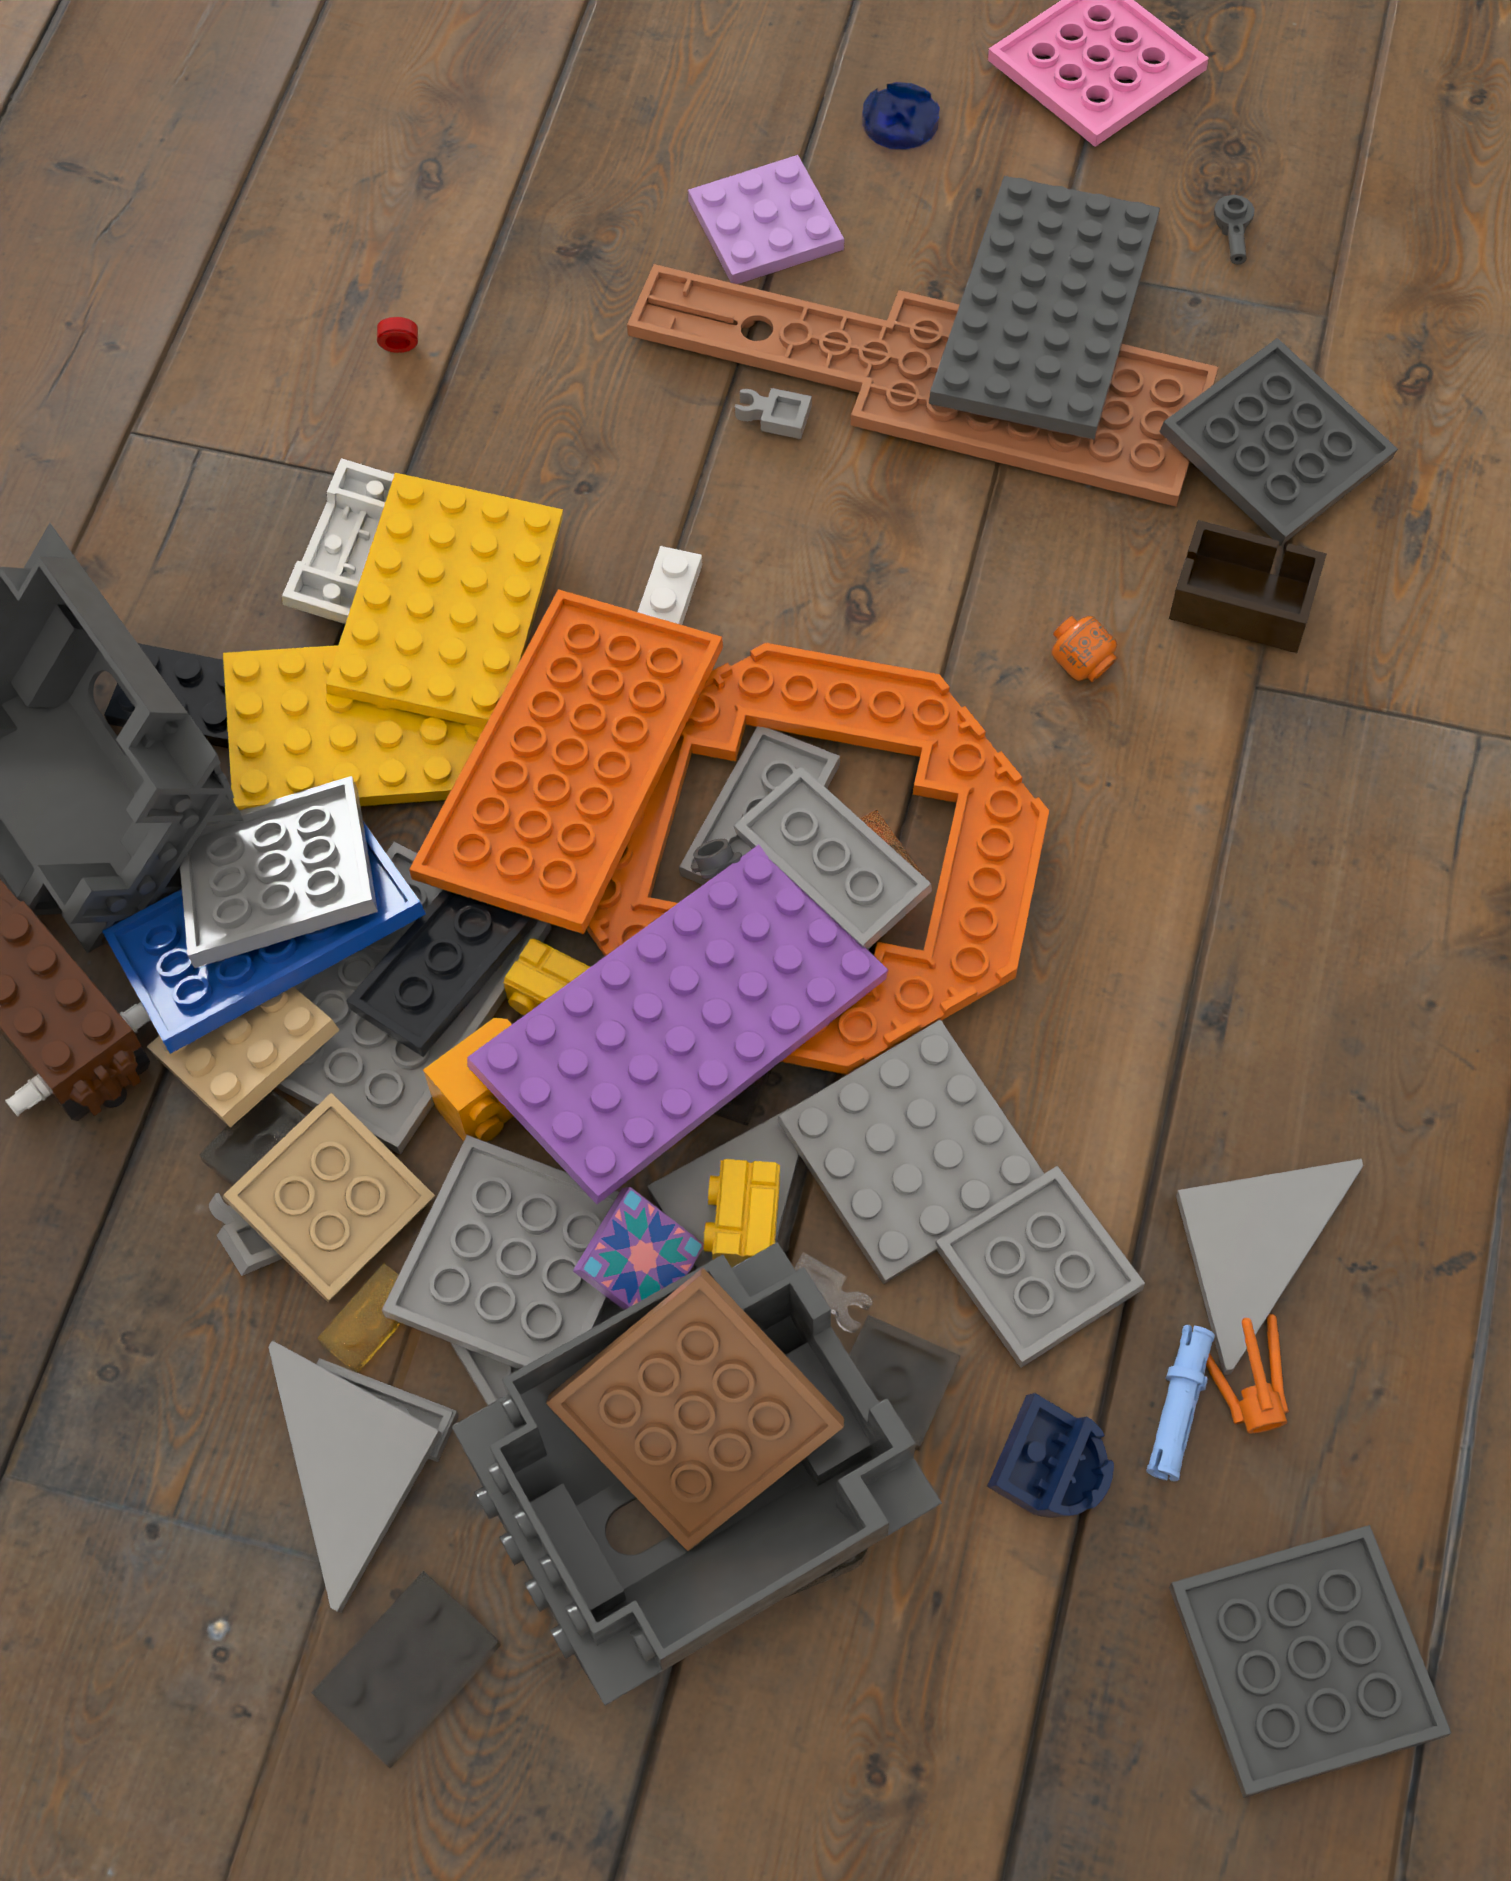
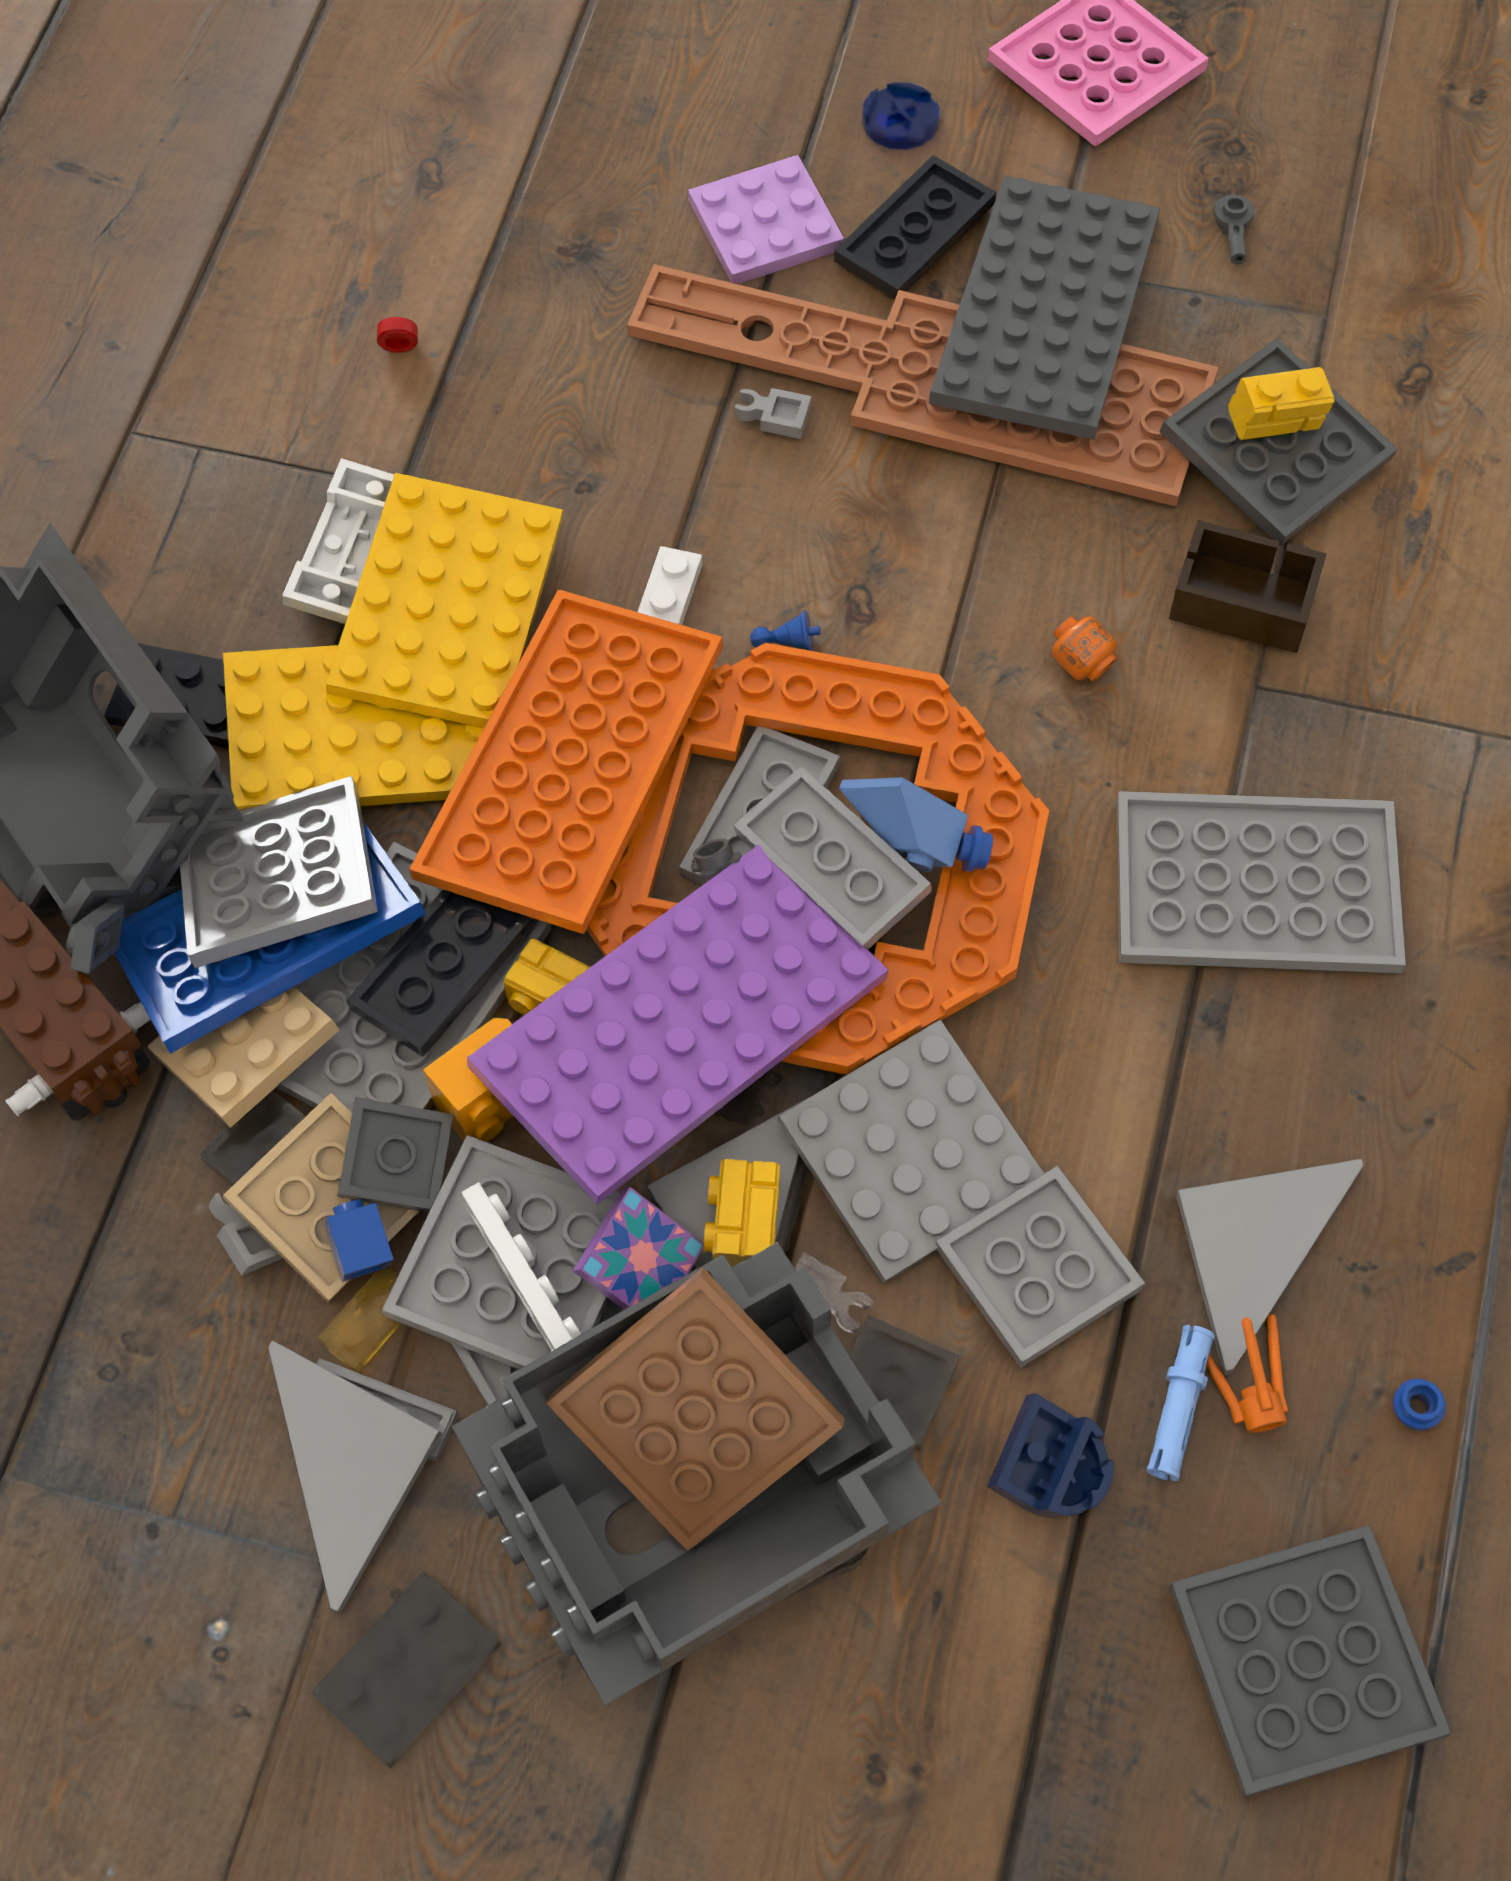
(95, 937): none -> dark grey plate
(358, 1240): none -> blue brick
(395, 1155): none -> dark grey plate
(514, 1258): none -> white plate
(794, 633): none -> blue piece
(909, 819): none -> medium blue slope
(915, 227): none -> black plate
(975, 849): none -> blue plate
(1259, 882): none -> light grey plate
(1280, 403): none -> yellow brick
(1426, 1392): none -> blue plate

